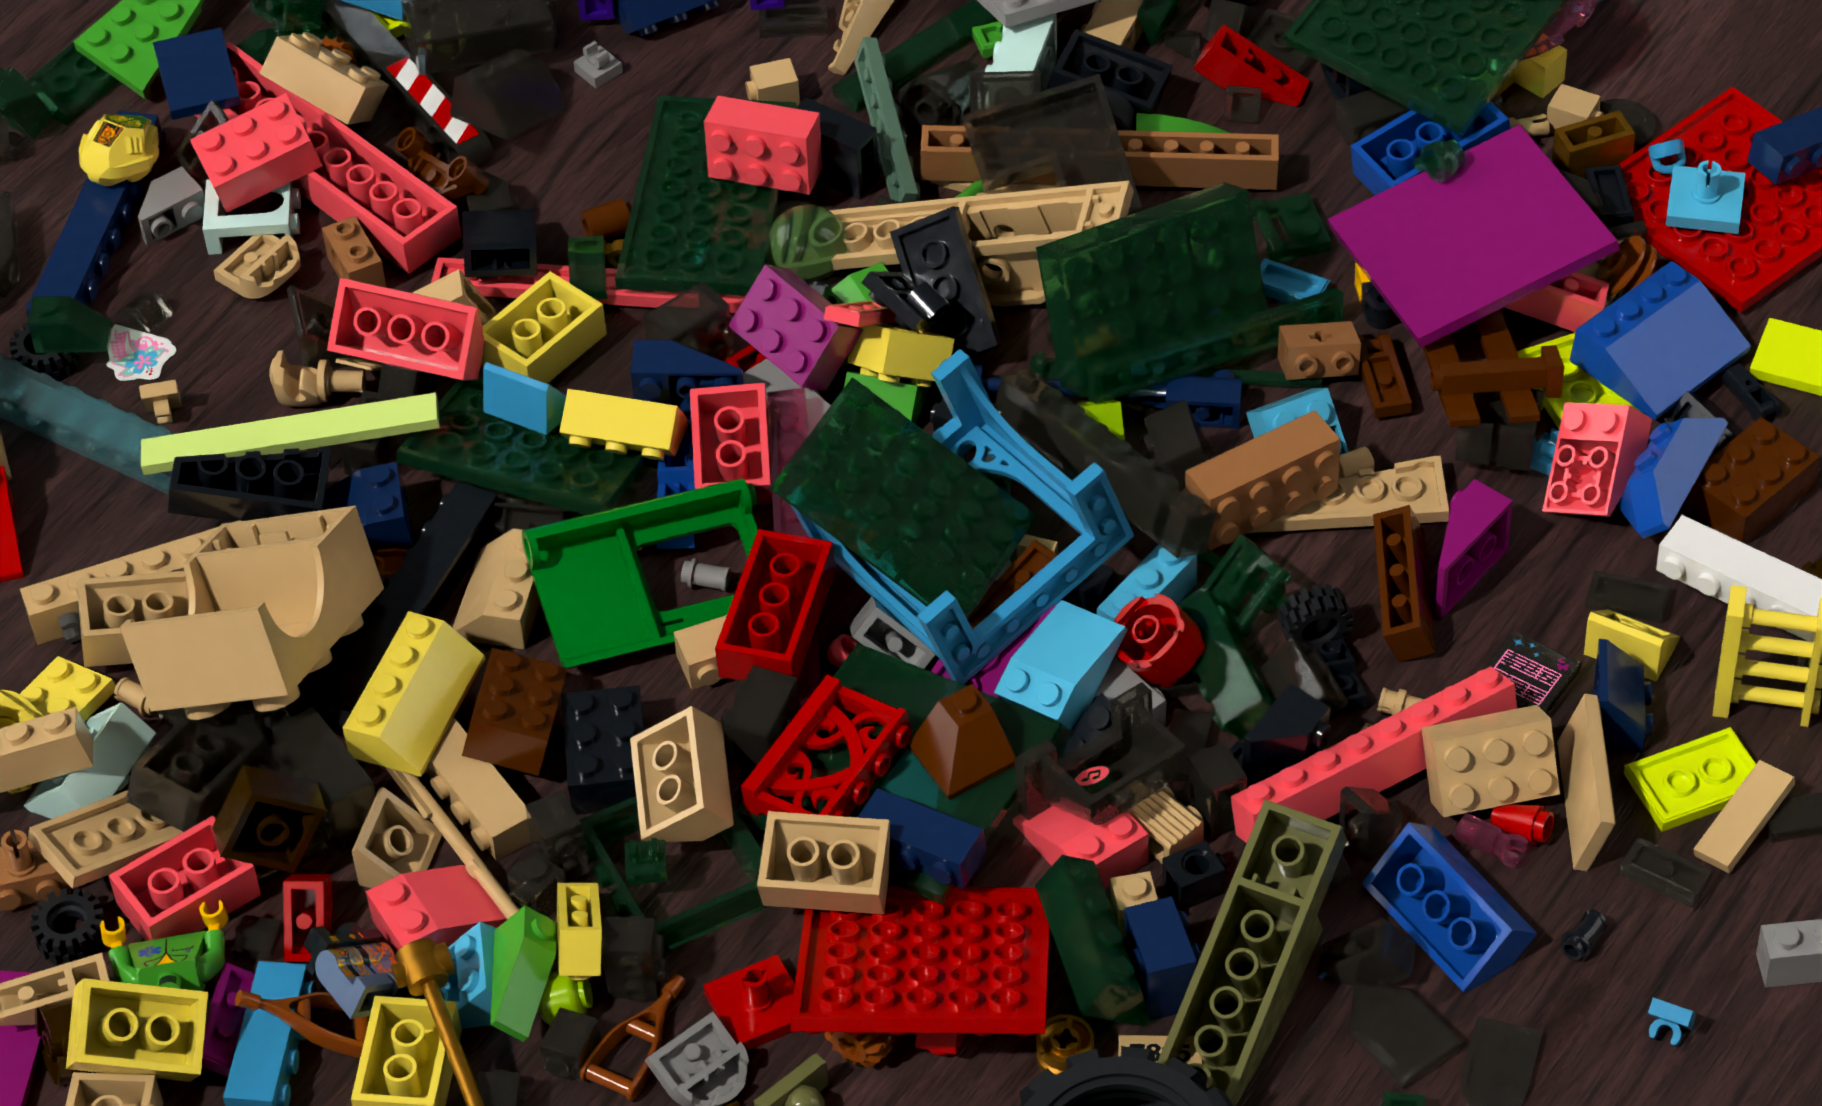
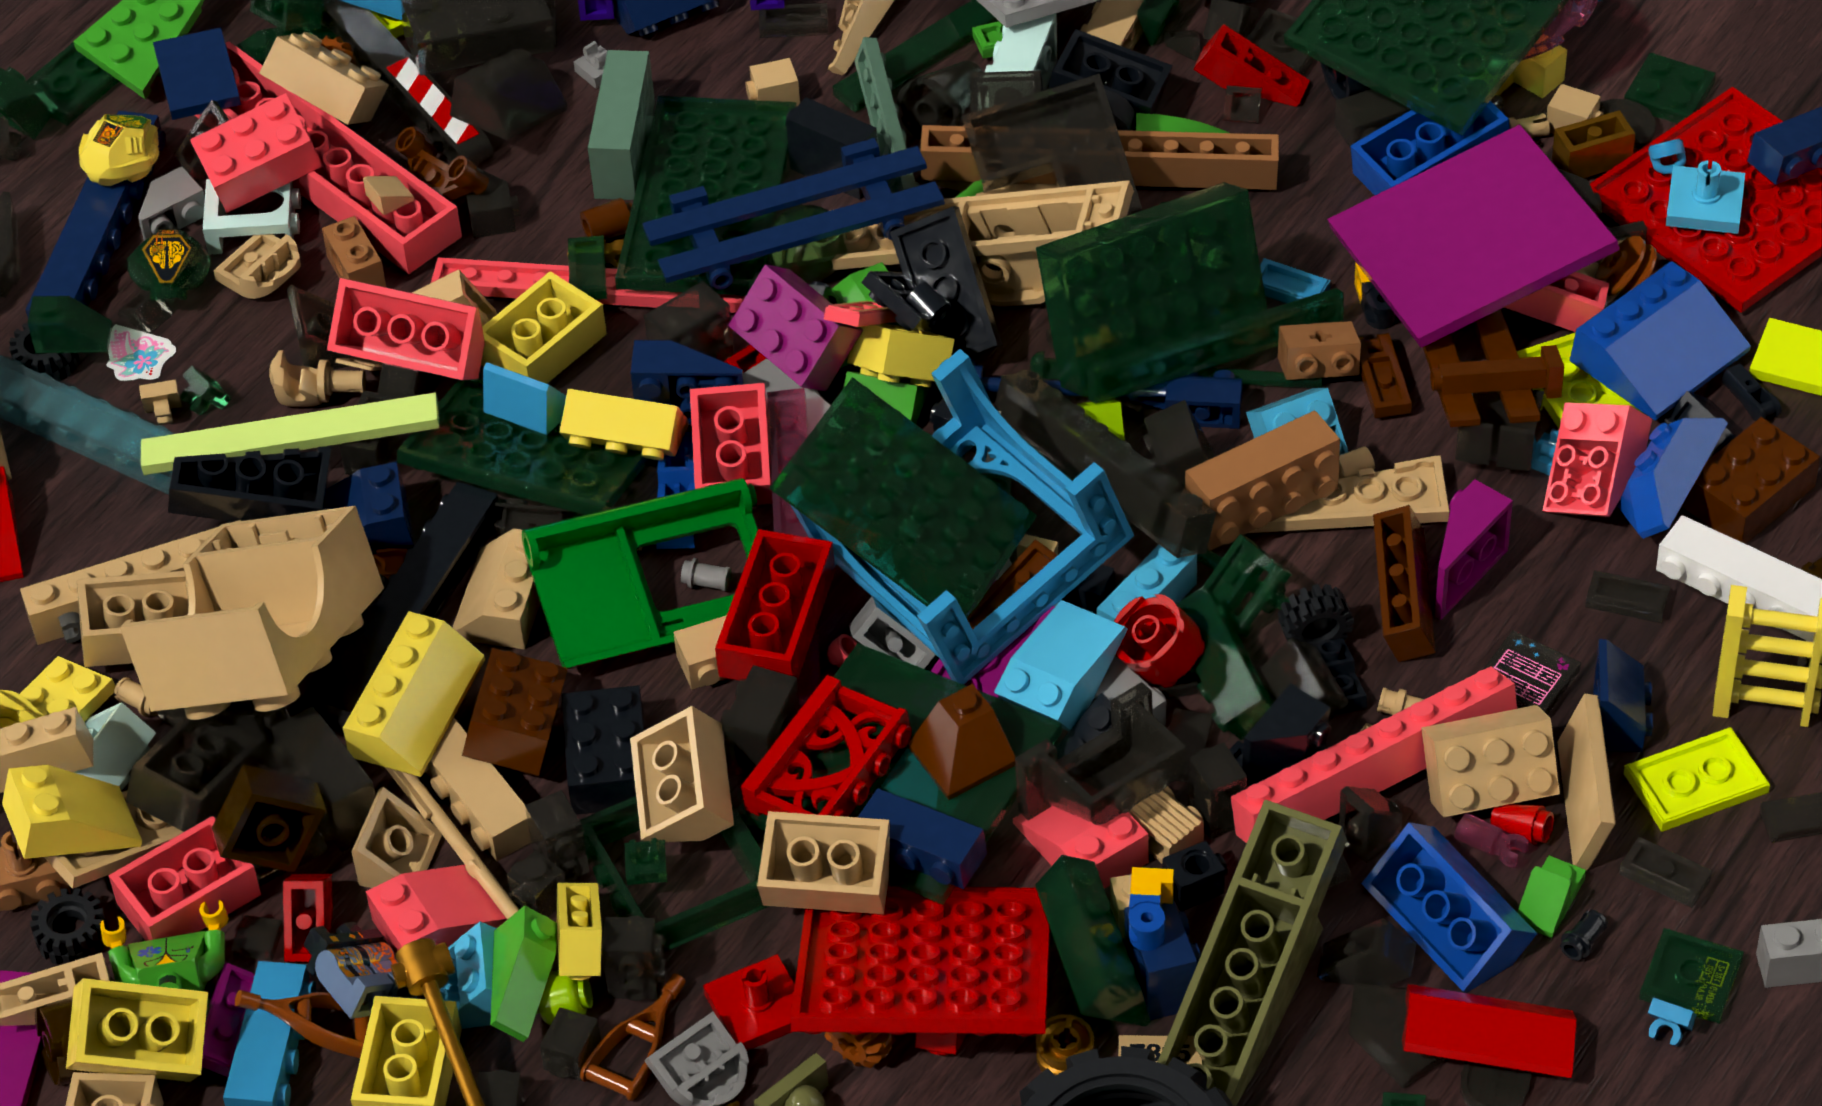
(66, 813): none -> light yellow slope
(169, 265): none -> clear green helmet
(204, 390): none -> clear green tile
(387, 193): none -> tan slope
(499, 243): black brick -> none
(621, 124): none -> sand green brick
(763, 144): coral brick -> none
(861, 169): none -> dark blue fence
(1095, 778): tile -> none
(1146, 917): none -> leg
(1300, 224): clear green plate -> none
(1440, 160): clear green piece -> none
(1489, 1031): none -> red slope
(1550, 894): none -> bright green slope
(1612, 188): black tile -> none
(1639, 640): light yellow slope -> none
(1670, 87): none -> clear green plate
(1692, 974): none -> clear green tile
(1744, 816): tan tile -> none

